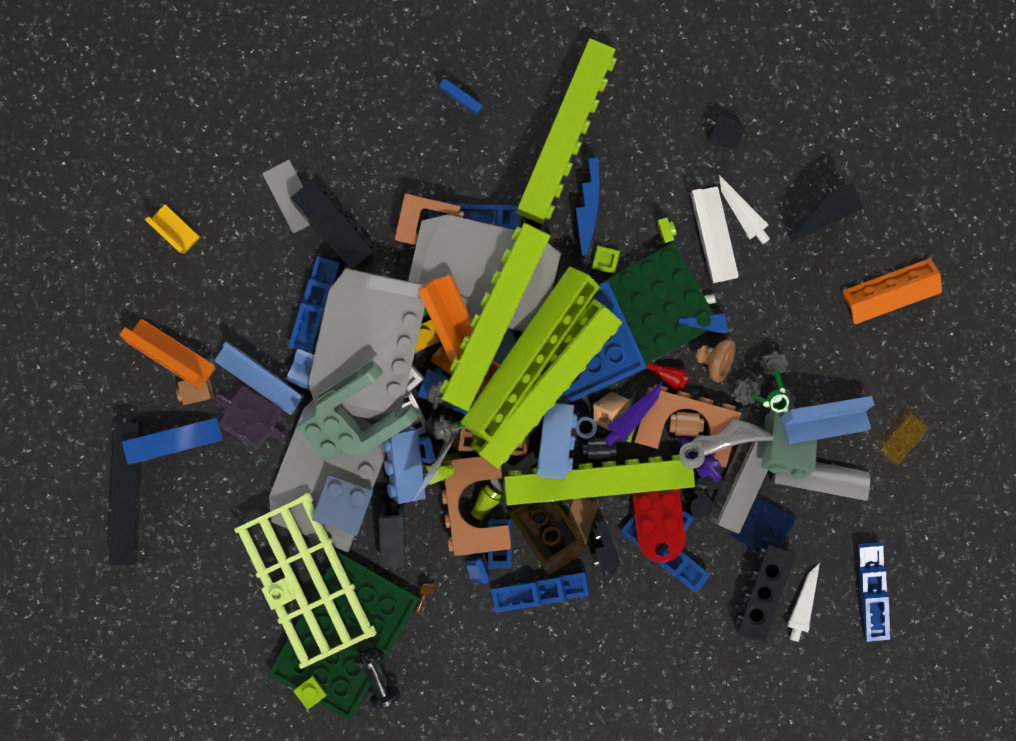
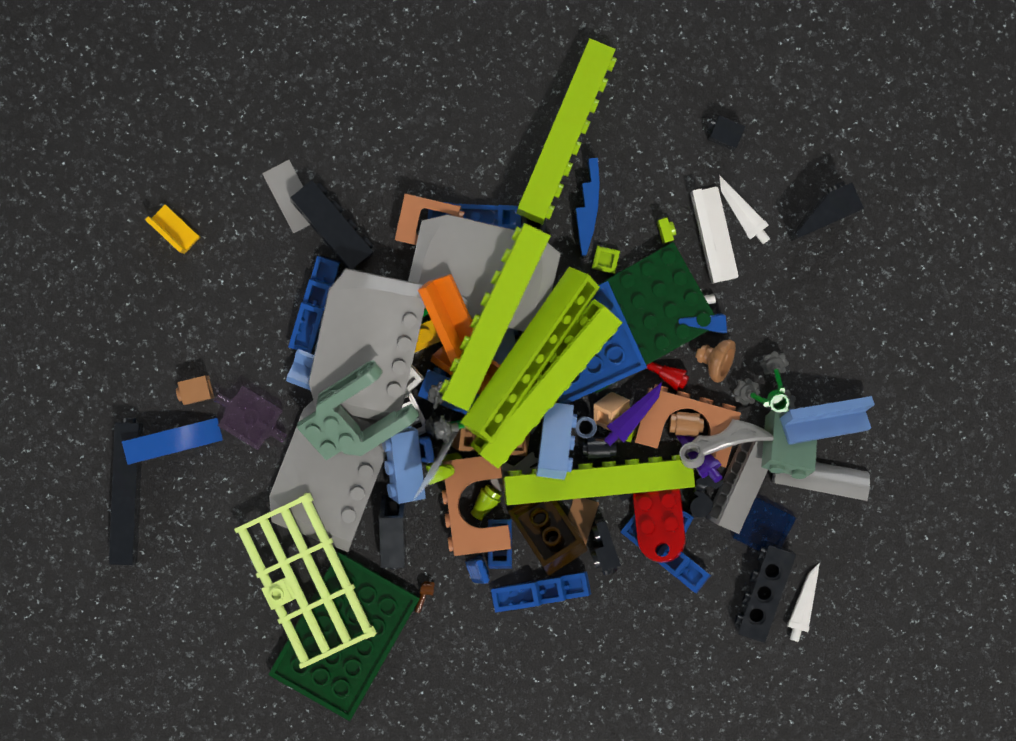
(169, 353): orange panel -> none
(259, 378): medium blue panel -> none
(310, 692): lime plate -> none
(342, 505): sand blue plate -> none
(383, 693): black hose -> none
(461, 97): blue tile -> none
(874, 592): blue slope -> none
(893, 291): orange panel -> none
(903, 439): clear yellow slope -> none

